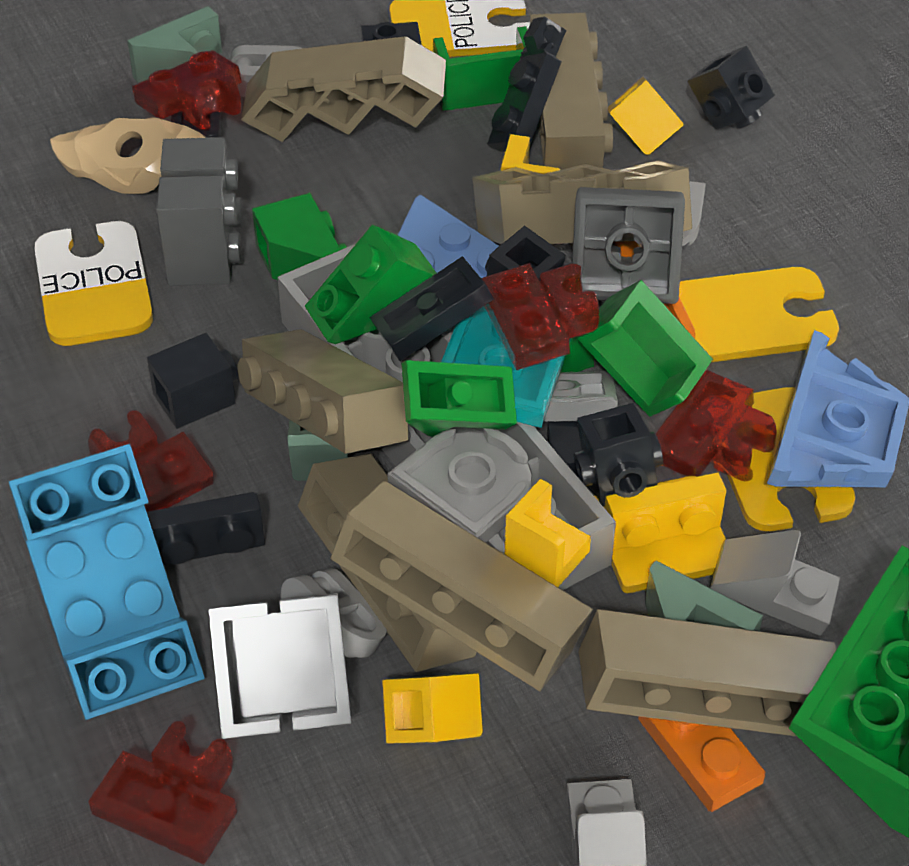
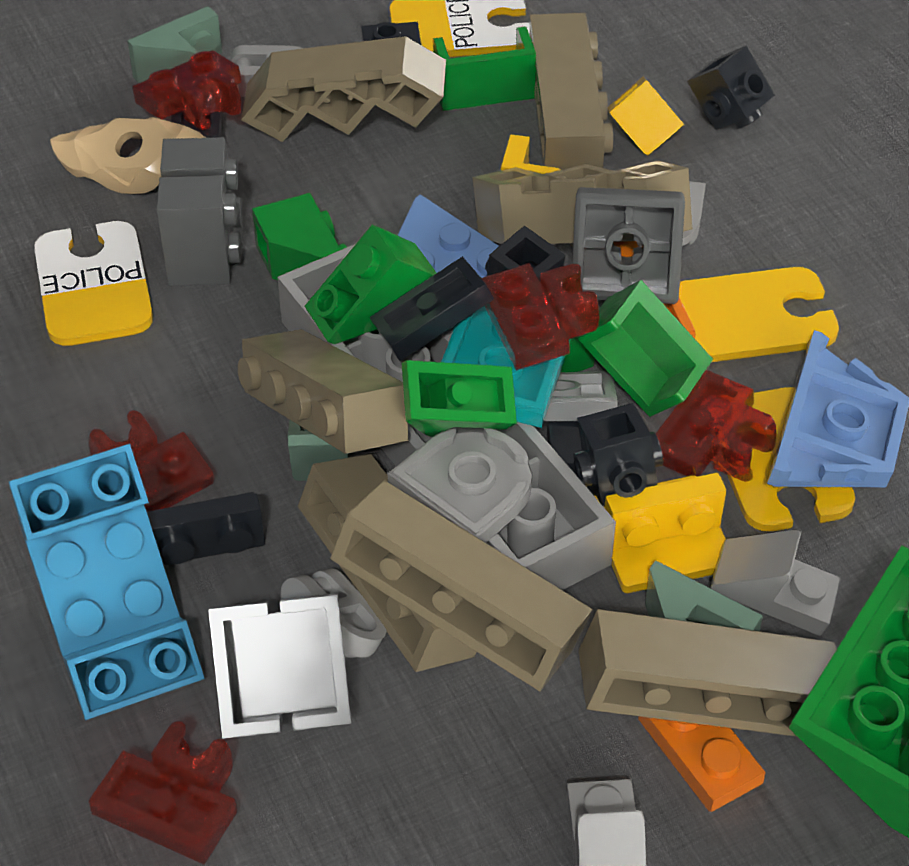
(192, 379): black brick -> none
(432, 708): yellow panel -> none
(529, 84): black hinge -> none
(541, 539): yellow panel -> none

